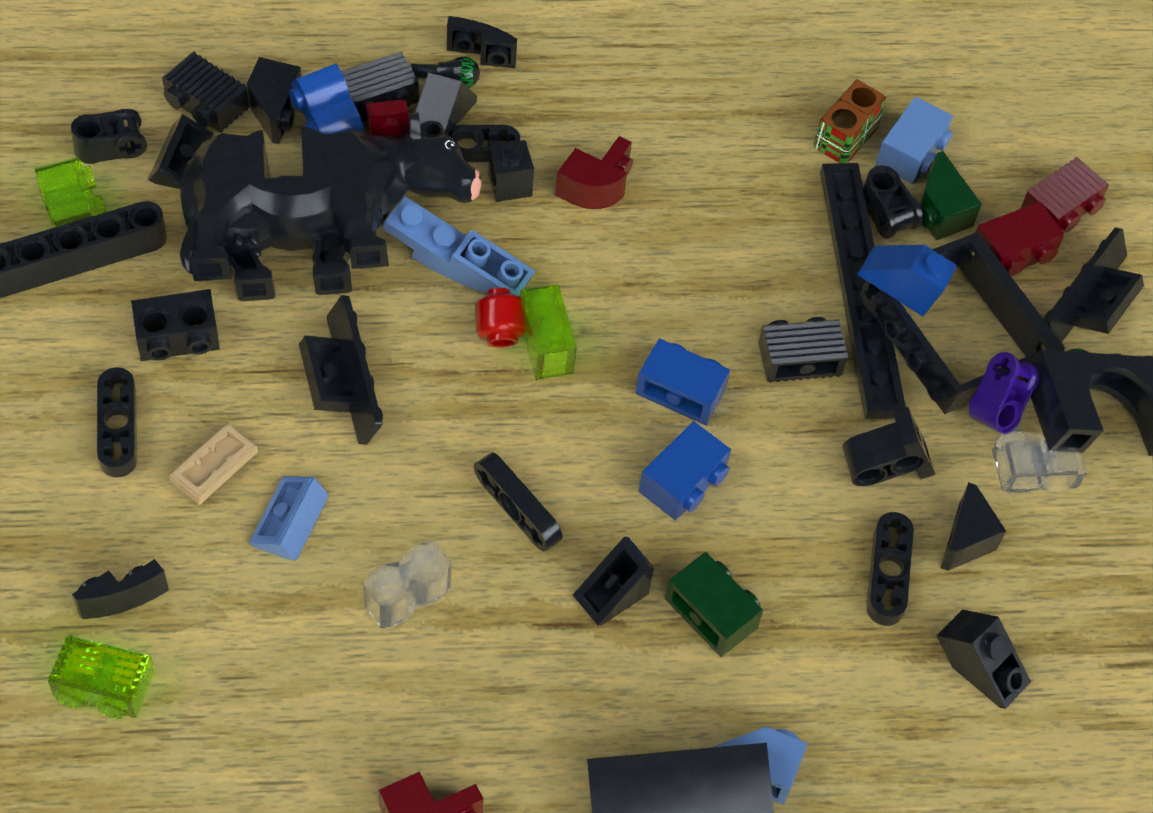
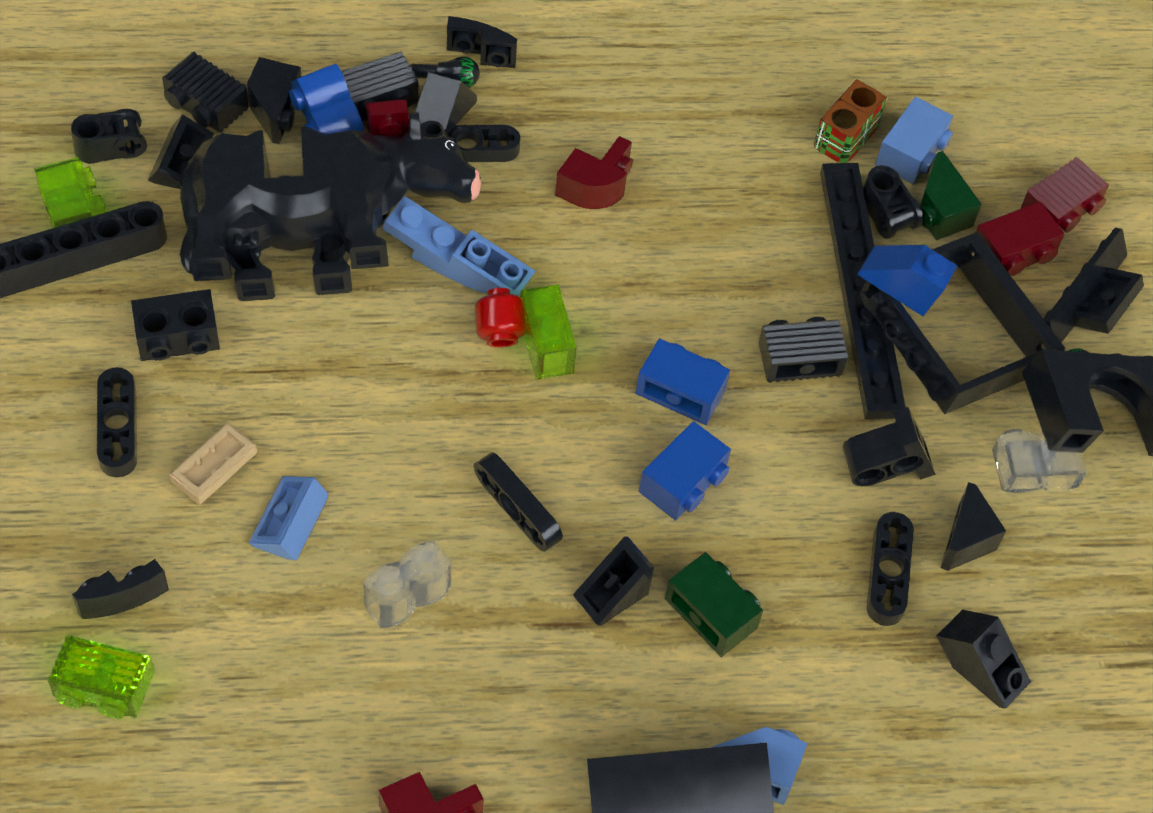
(340, 373): black bracket -> none
(510, 170): black brick -> none
(1002, 396): dark purple piece -> none

